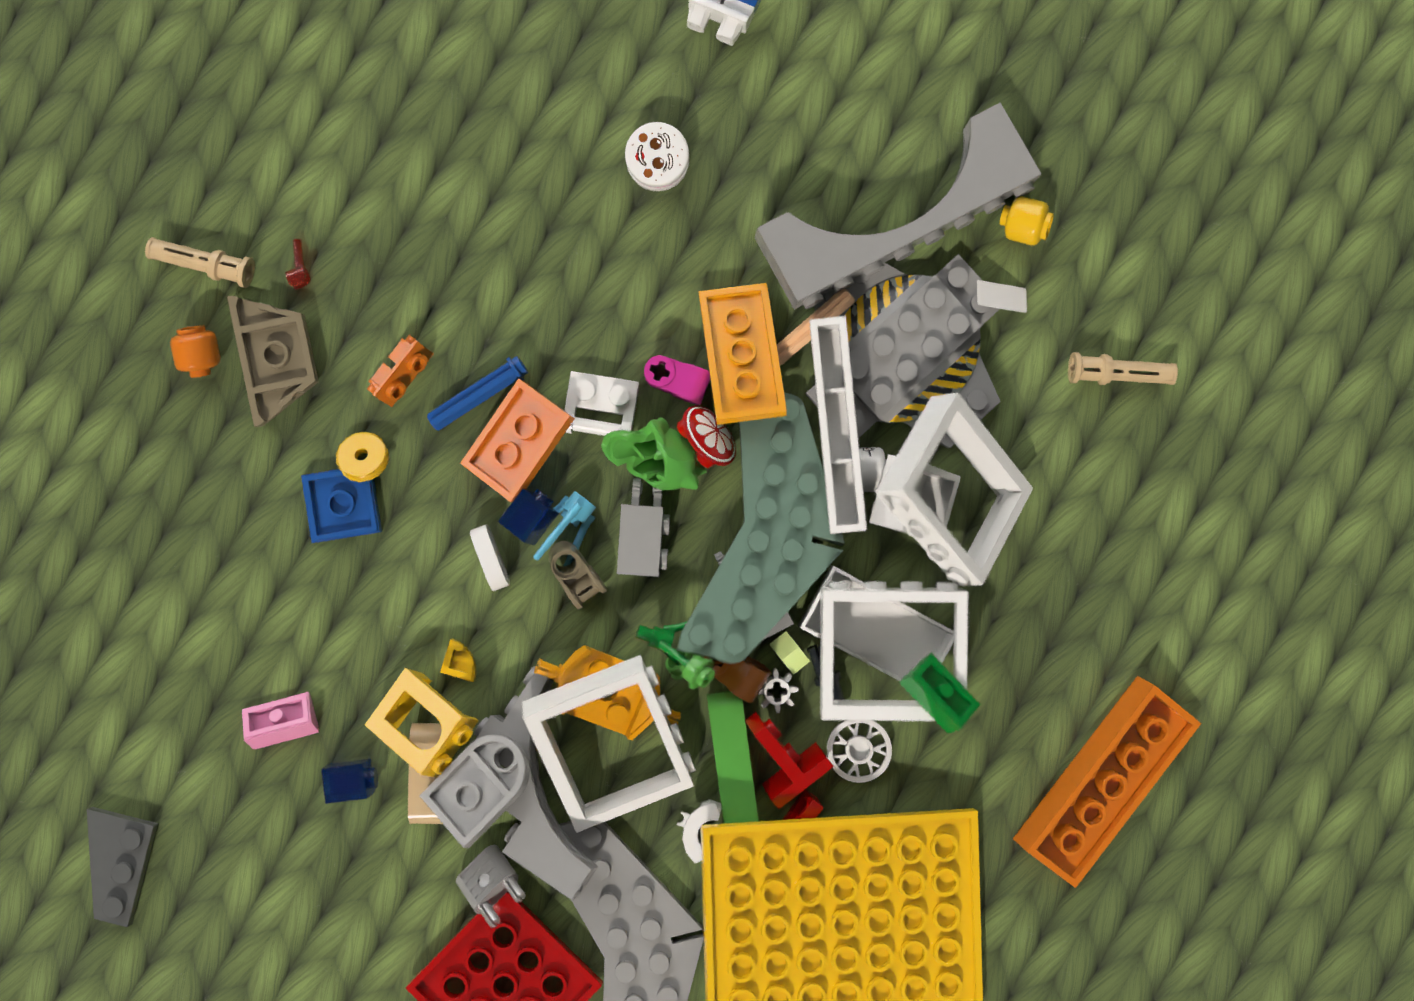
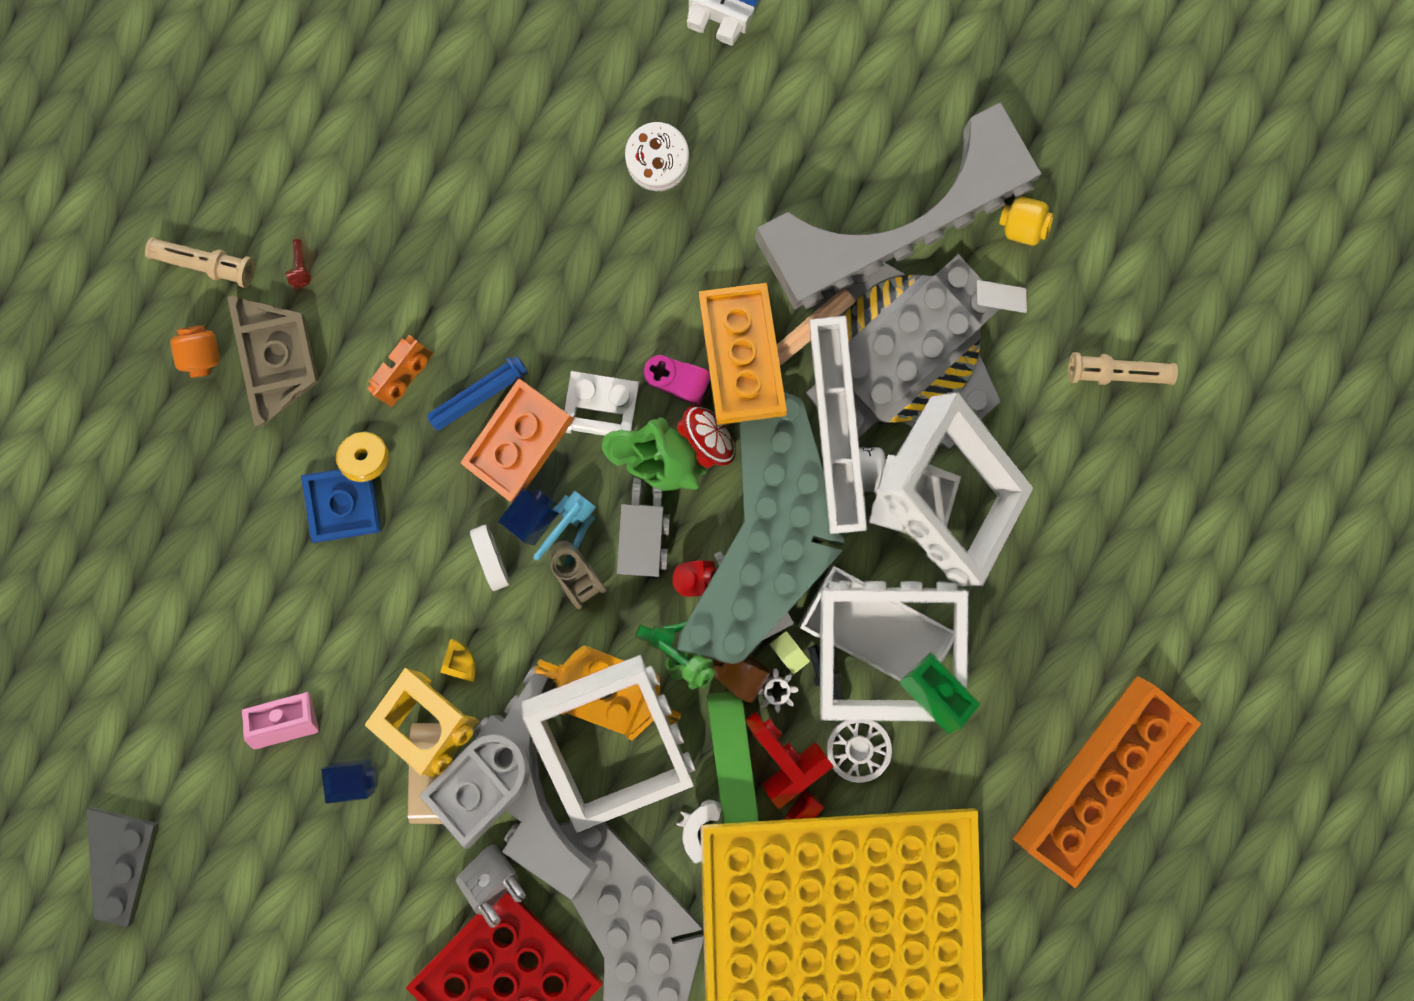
(693, 577): none -> red plate

